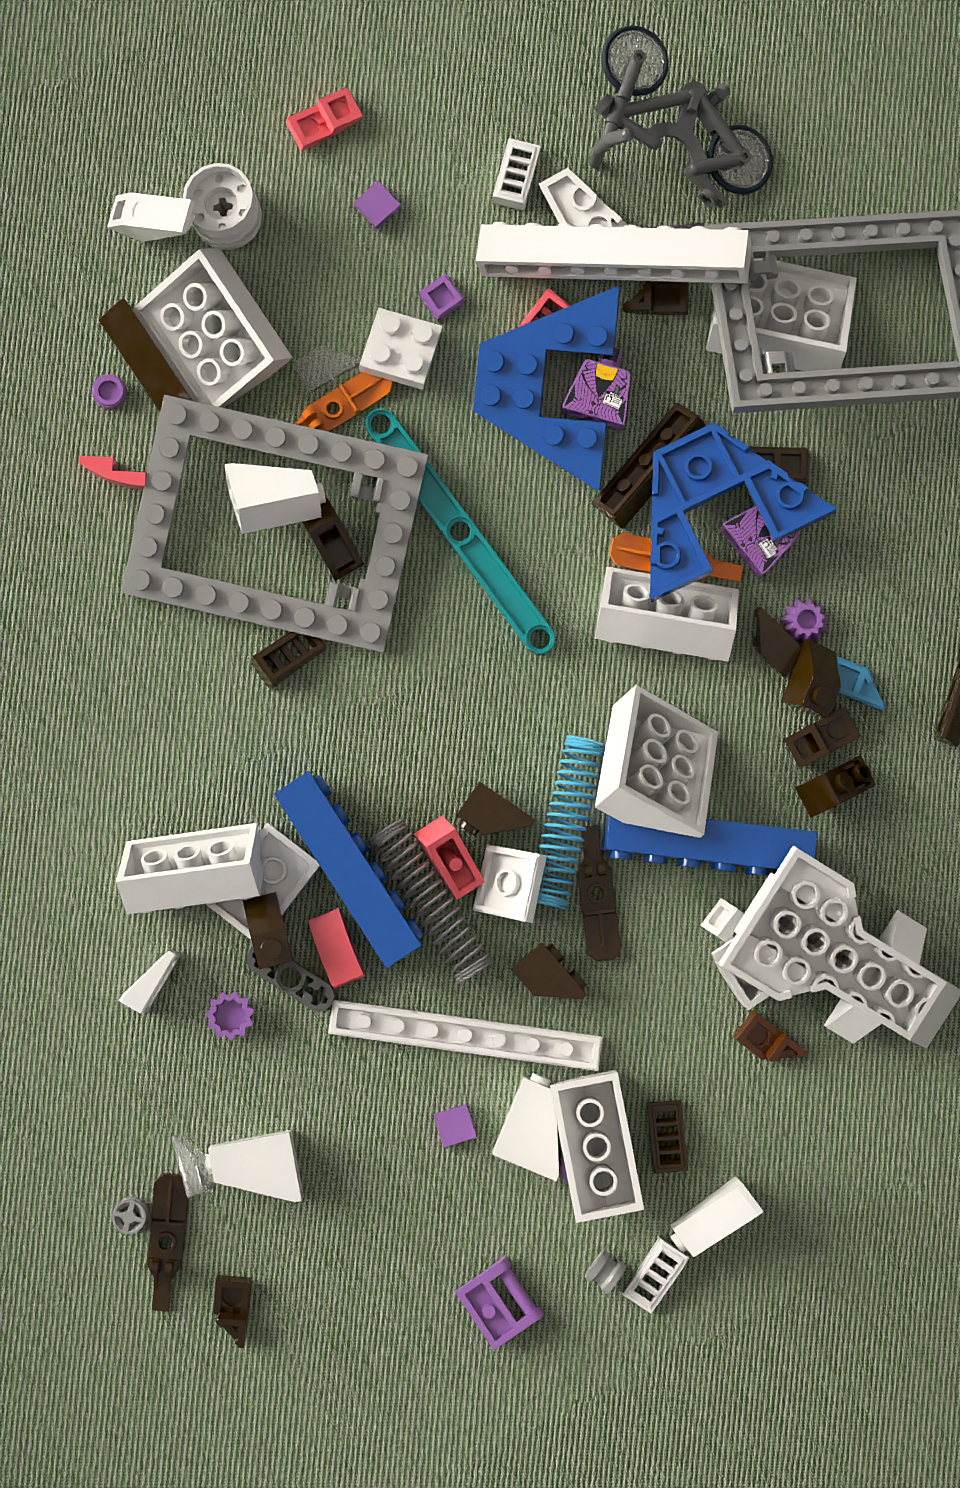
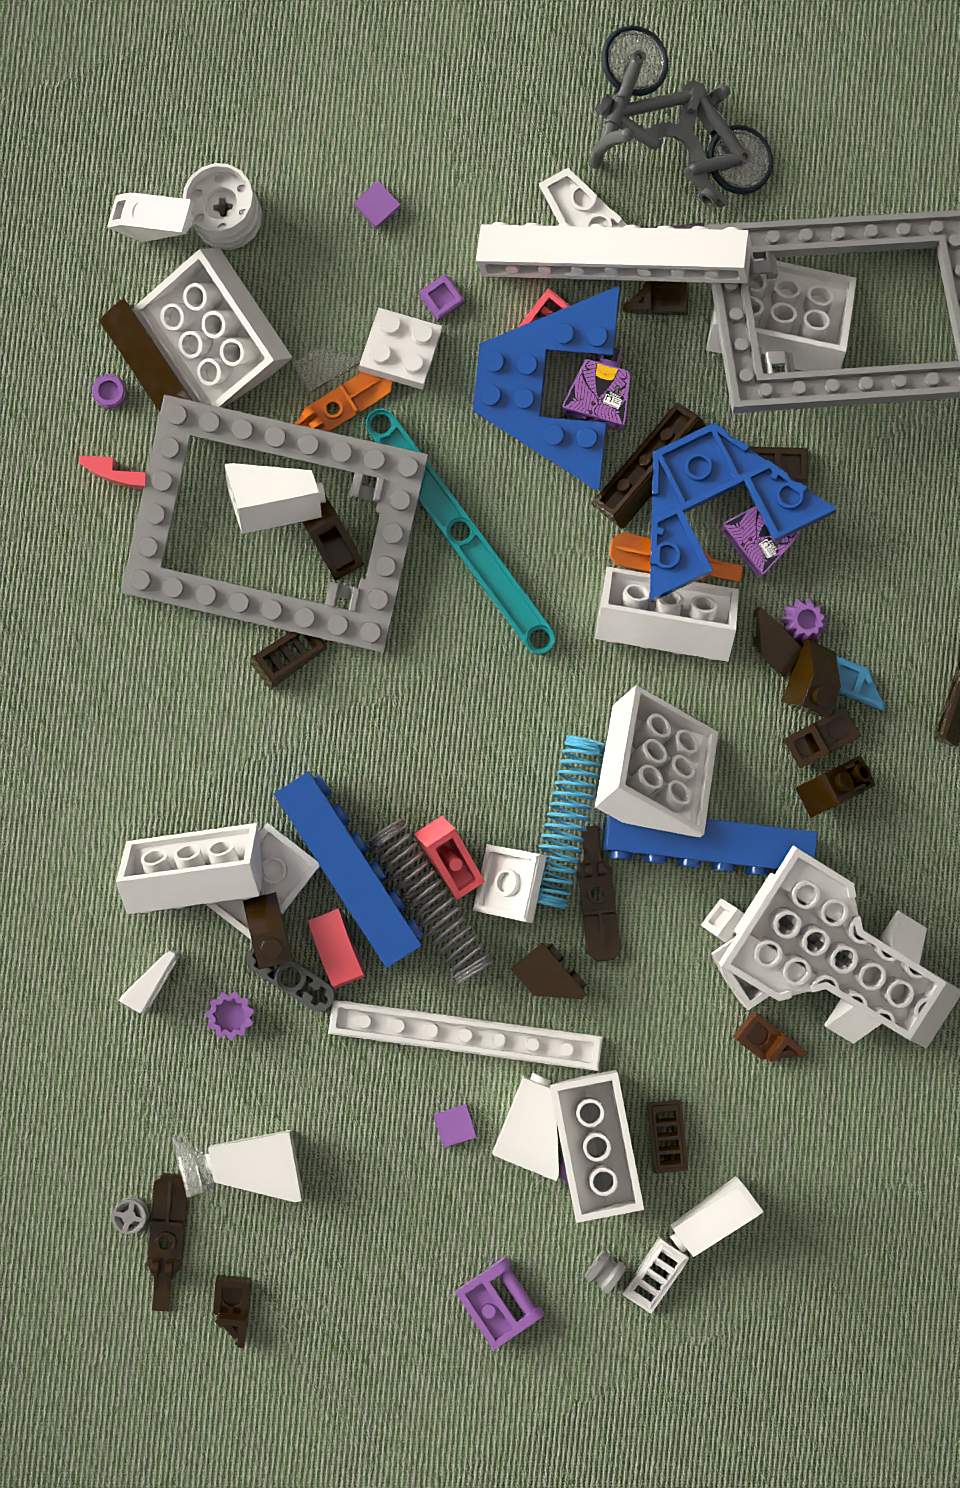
(324, 120): coral slope -> none
(491, 813): dark brown slope -> none
(510, 198): white slope -> none

